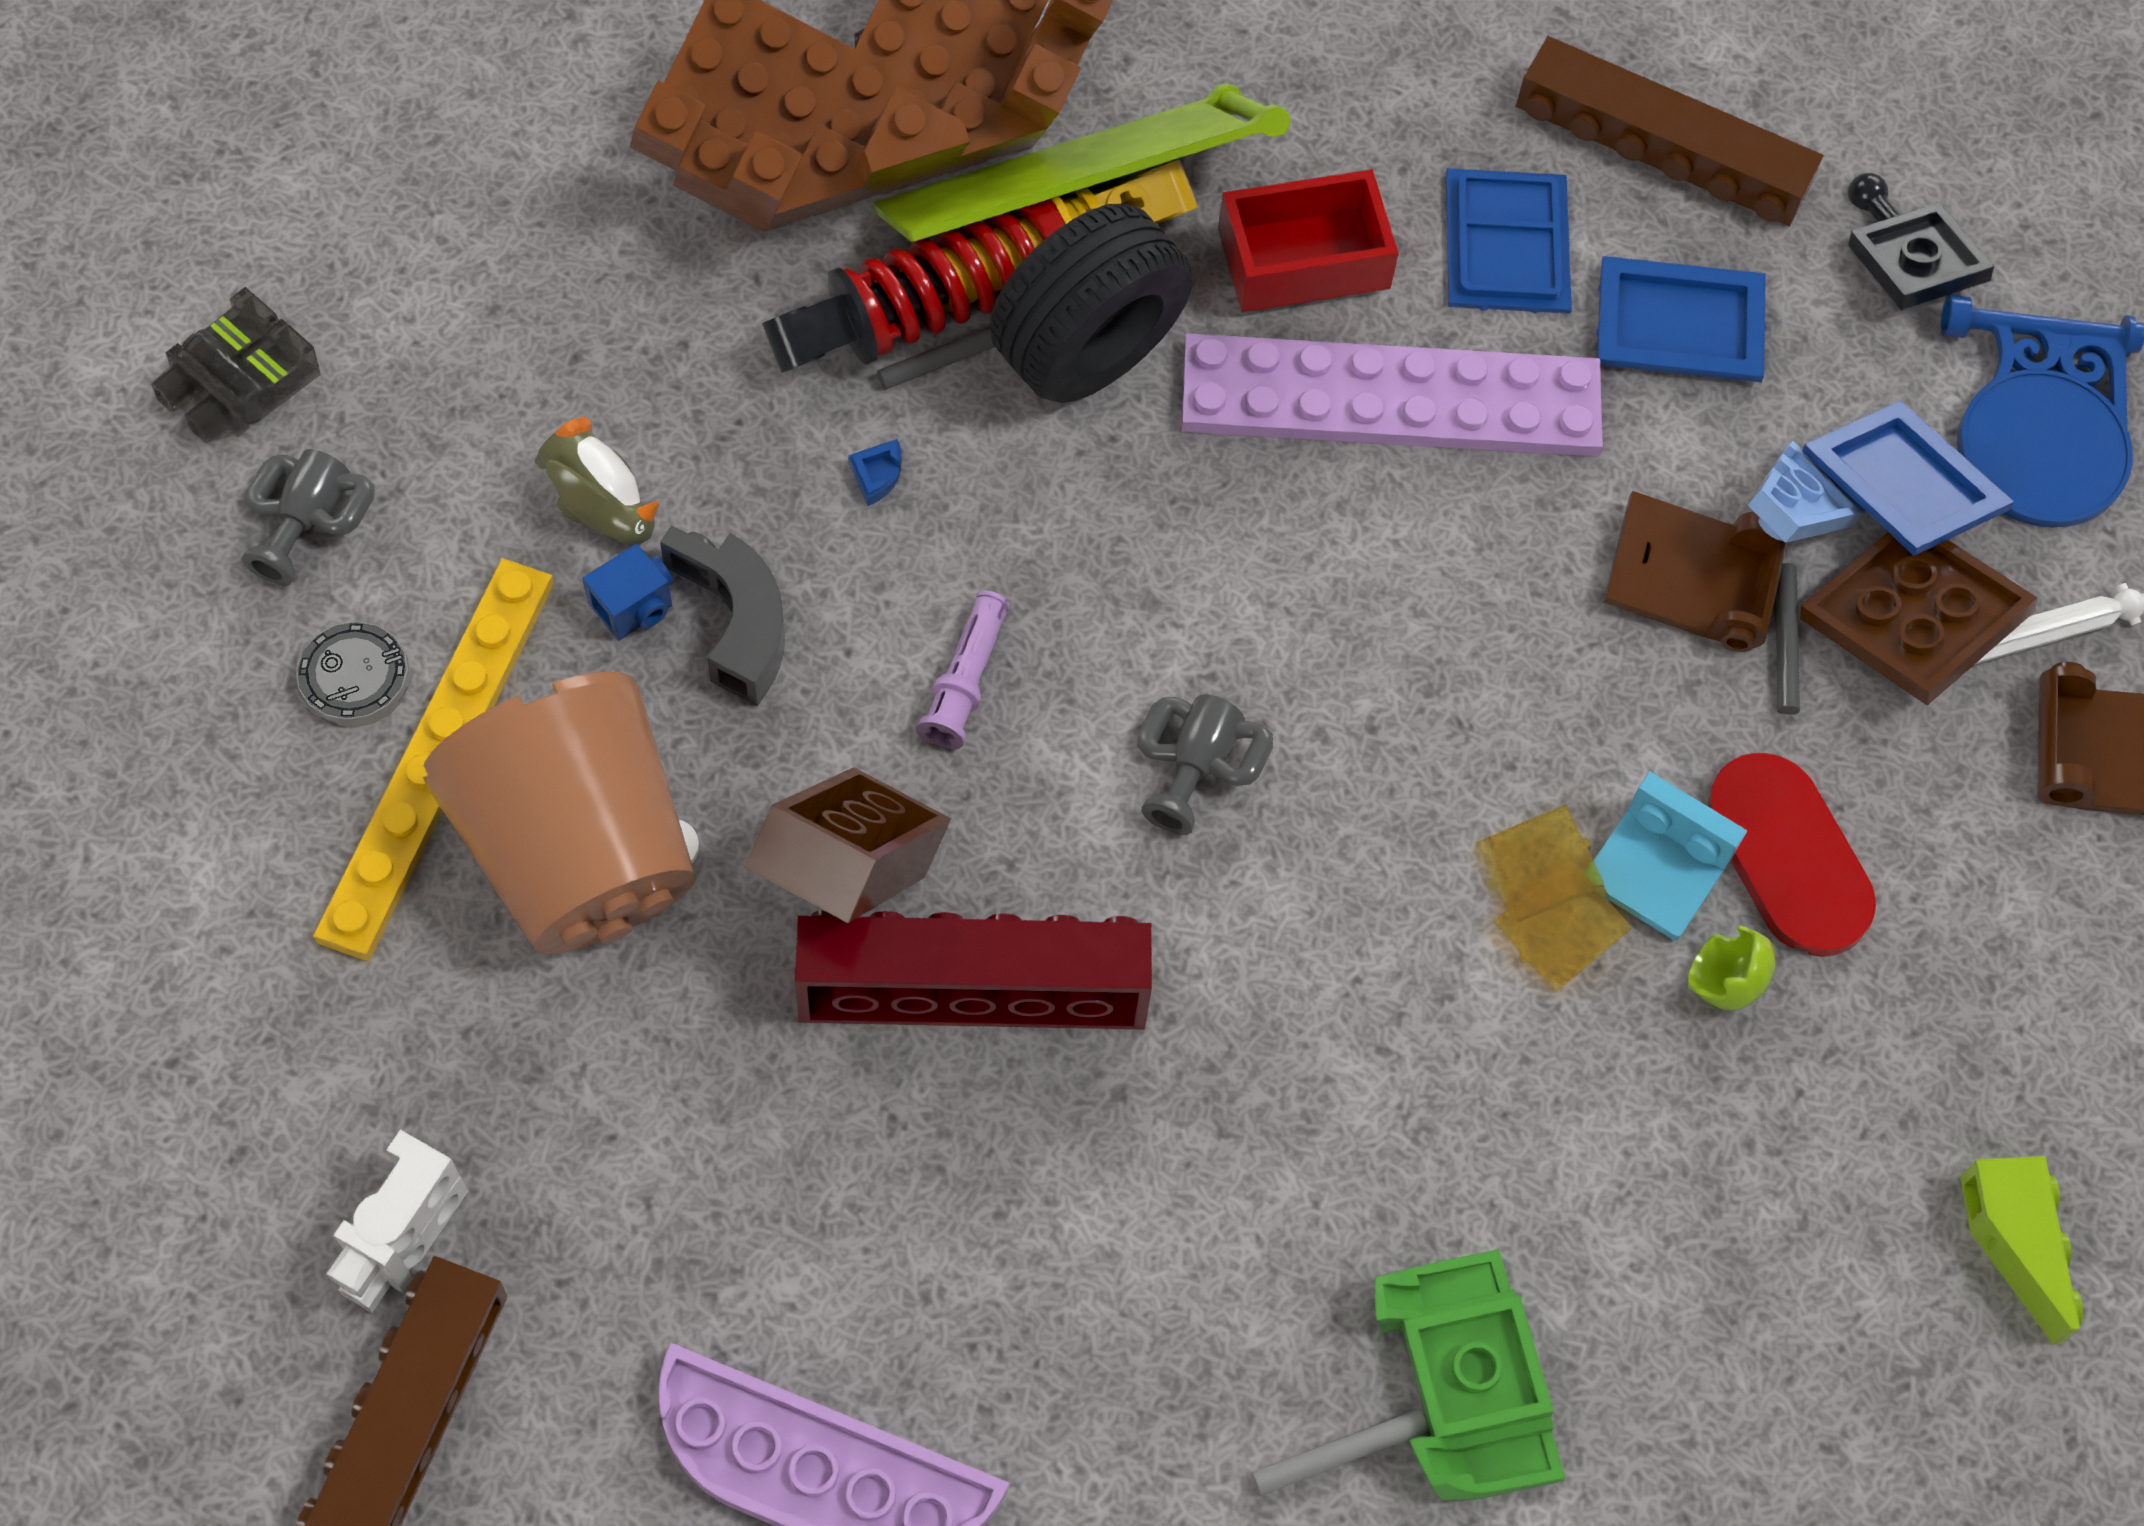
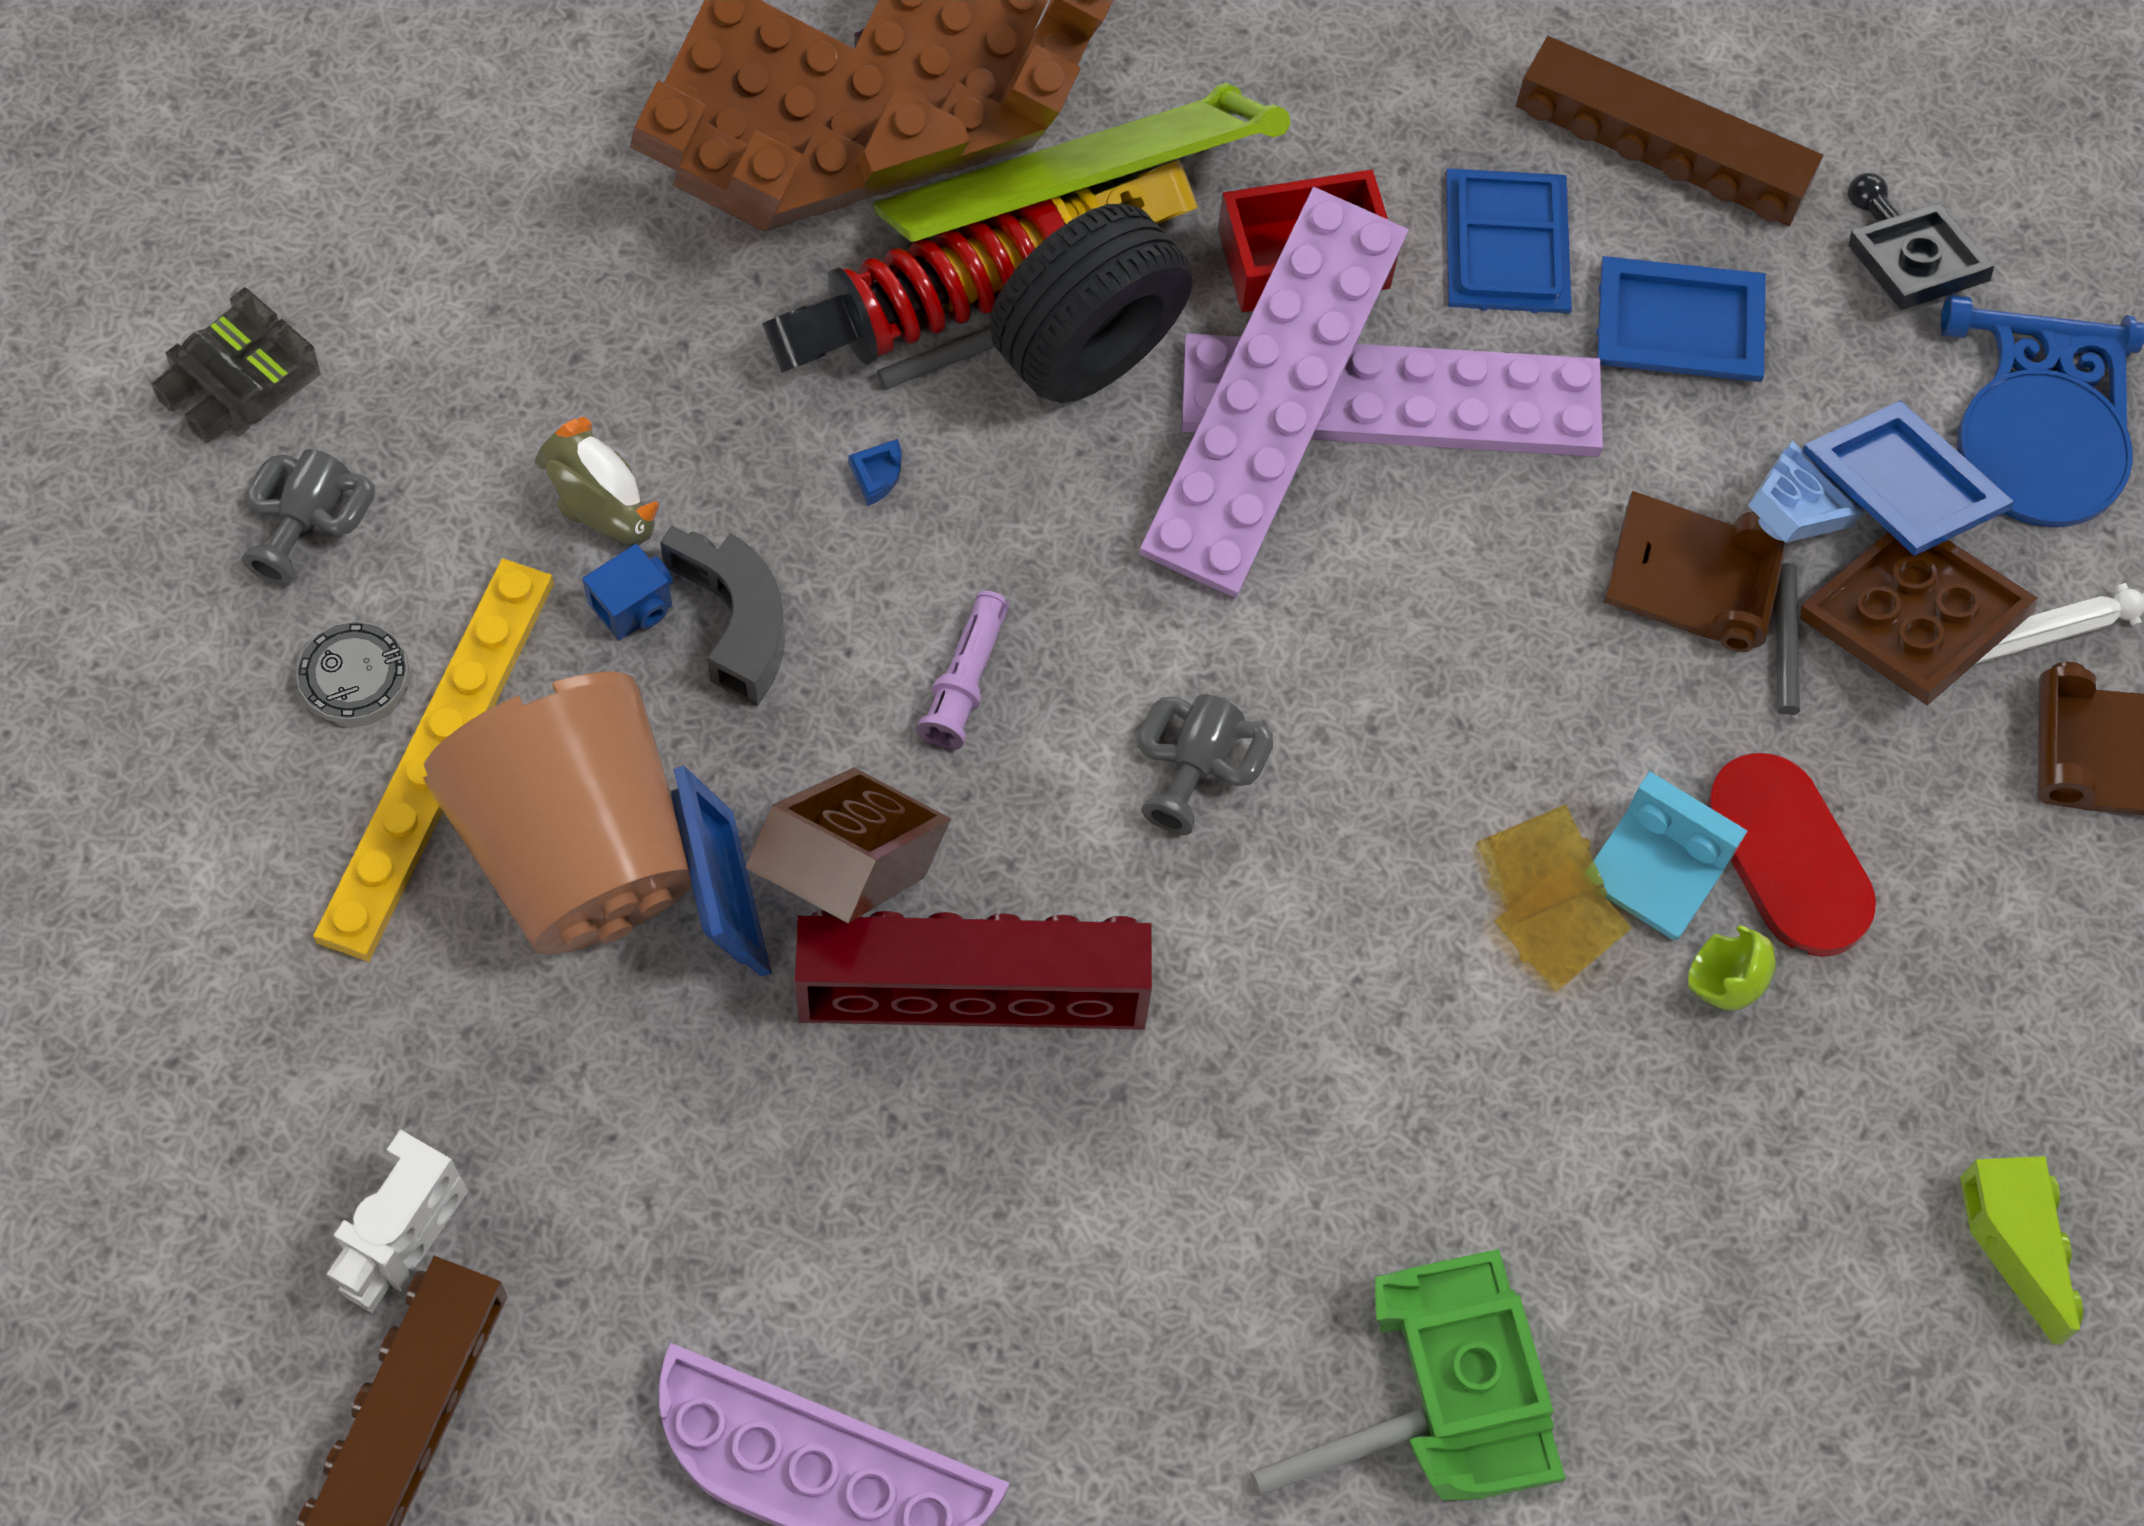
(718, 872): none -> blue piece
(1273, 393): none -> lavender plate

